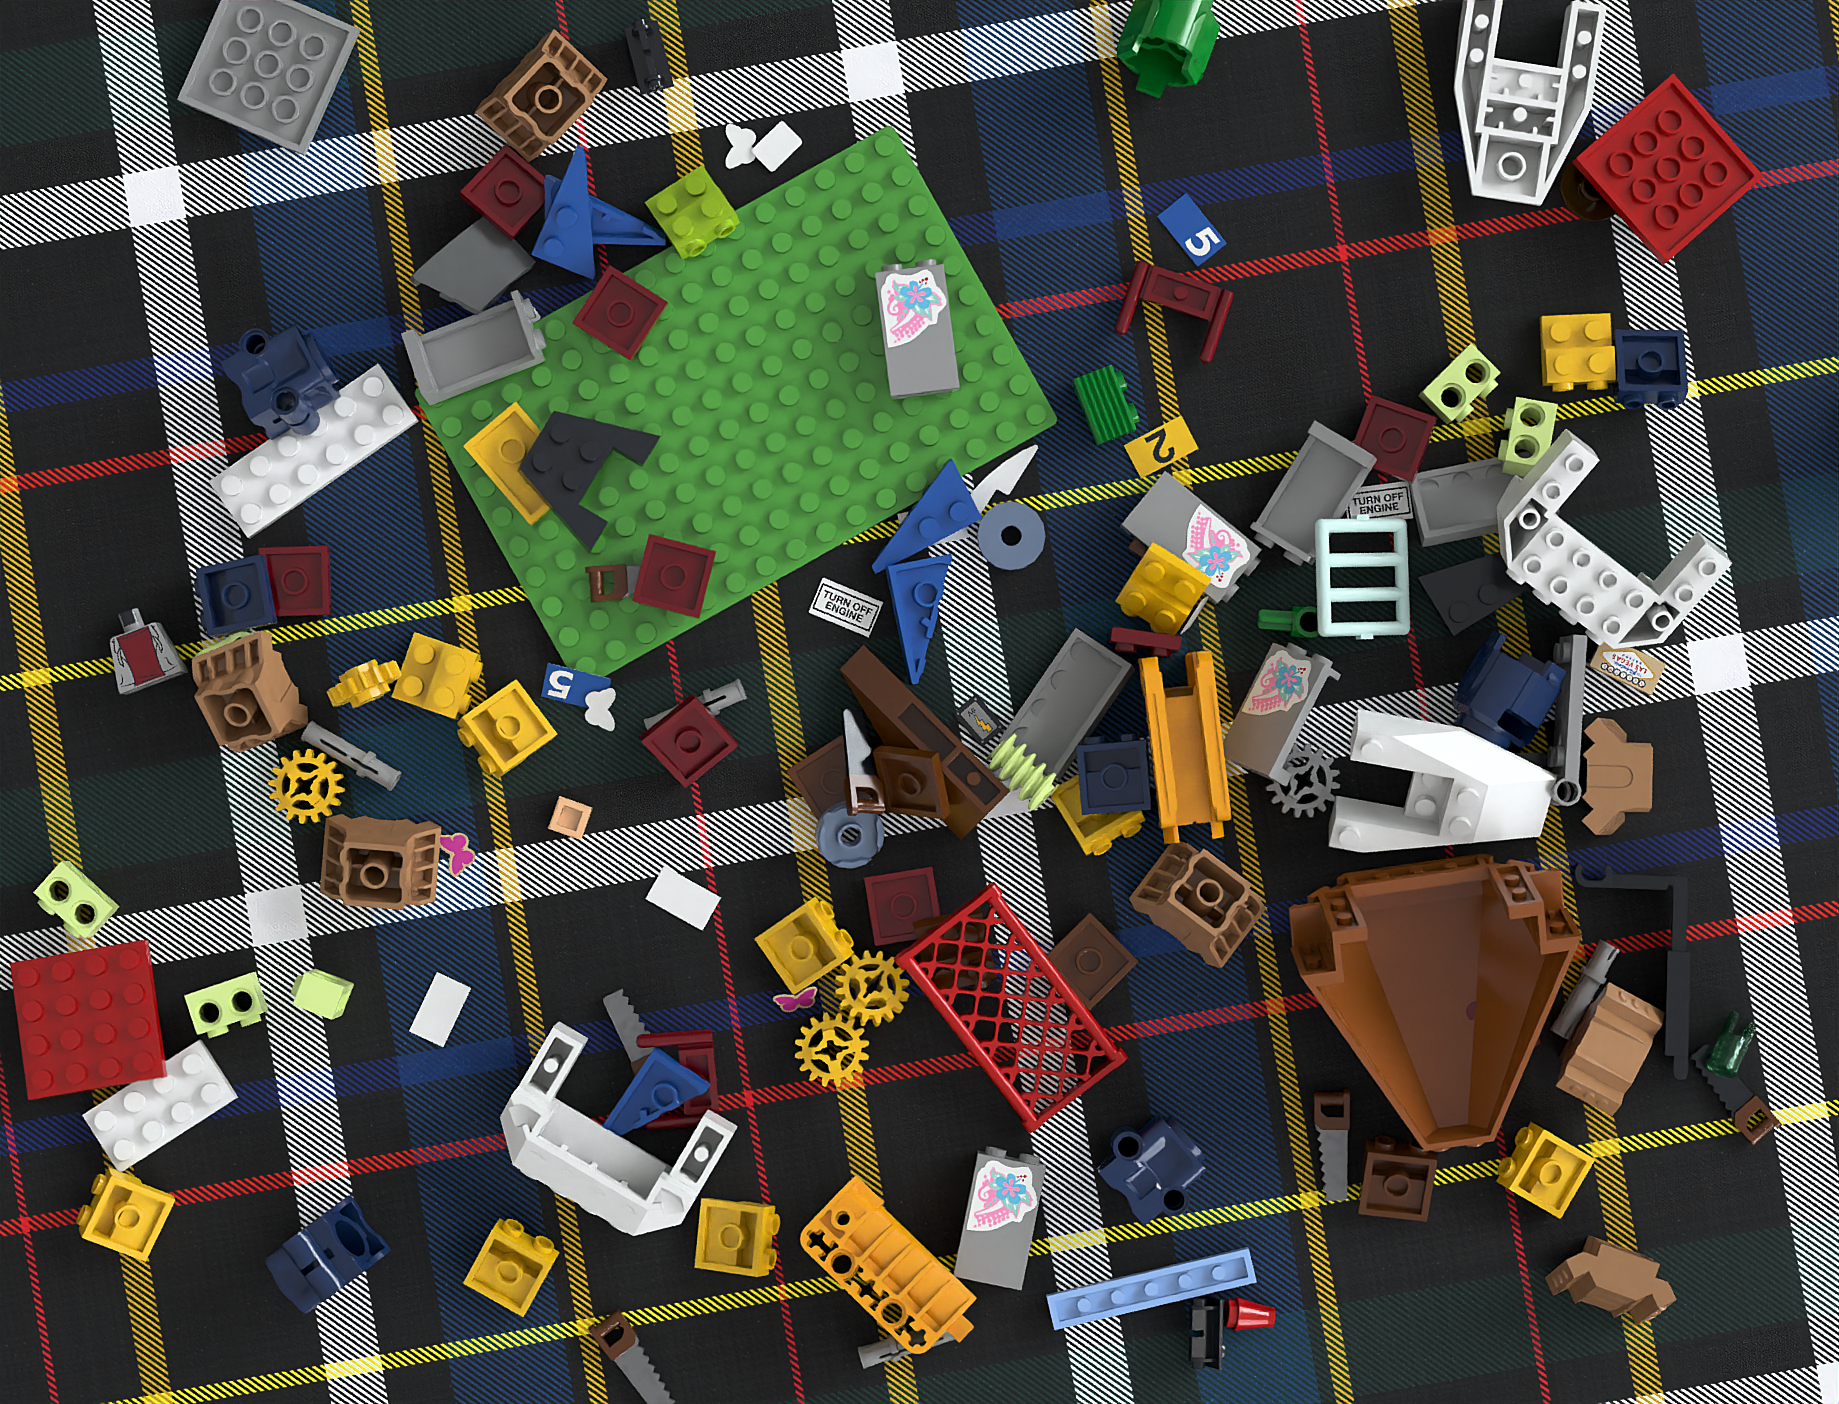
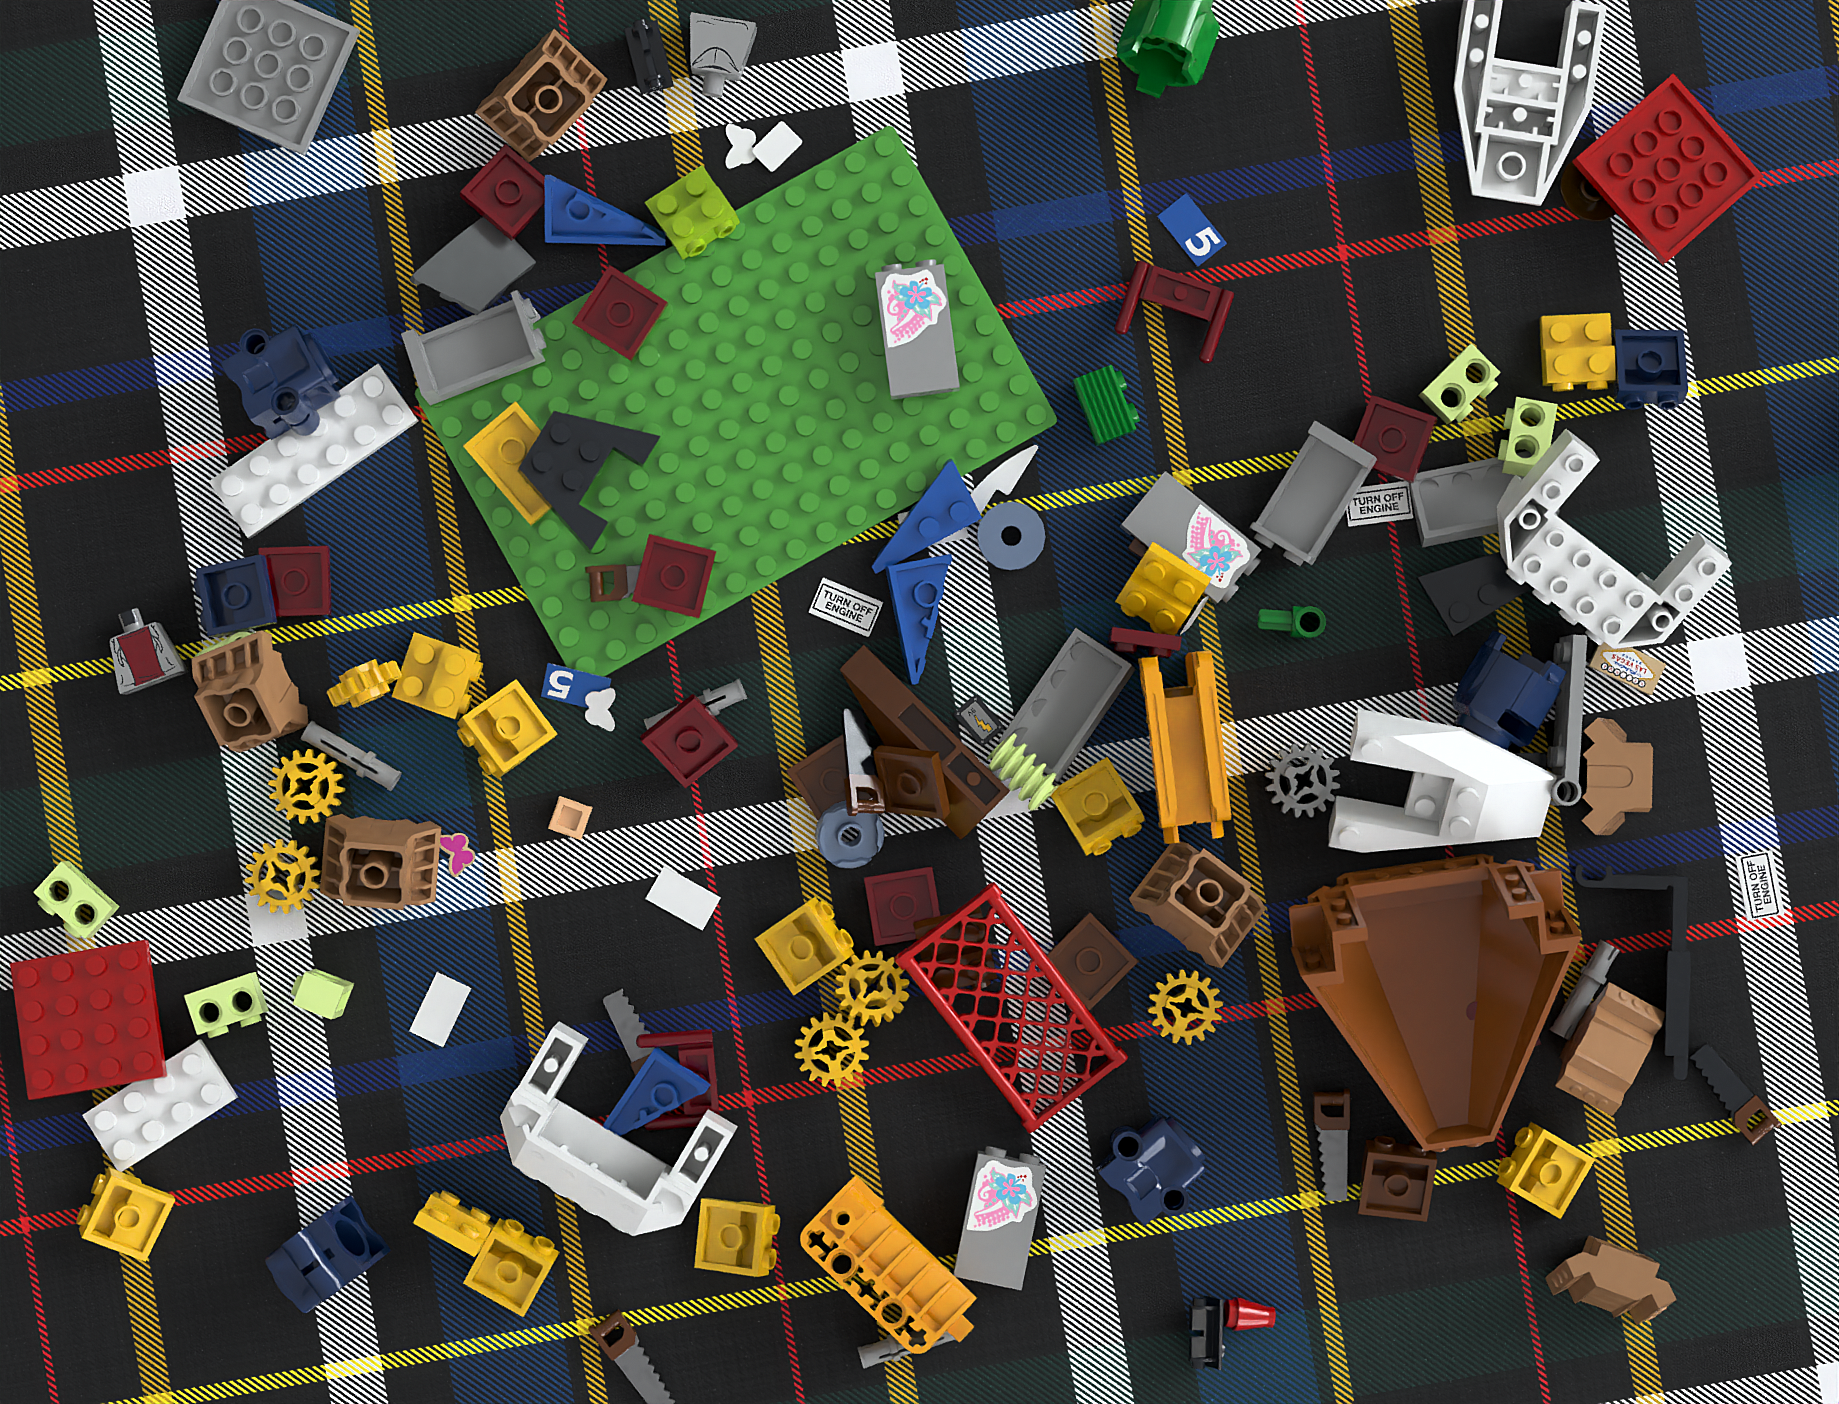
(289, 890): none -> yellow gear
(454, 1222): none -> yellow plate
(567, 230): blue wing -> none
(719, 50): none -> light grey torso
(790, 1002): dark pink sticker -> none
(1114, 774): dark blue plate -> none
(1151, 1288): light blue plate -> none
(1161, 447): yellow sticker -> none
(1189, 991): none -> yellow gear
(1276, 710): light grey panel -> none
(1326, 595): light aqua bar -> none
(1730, 1047): clear green hinge -> none
(1759, 885): none -> white sticker

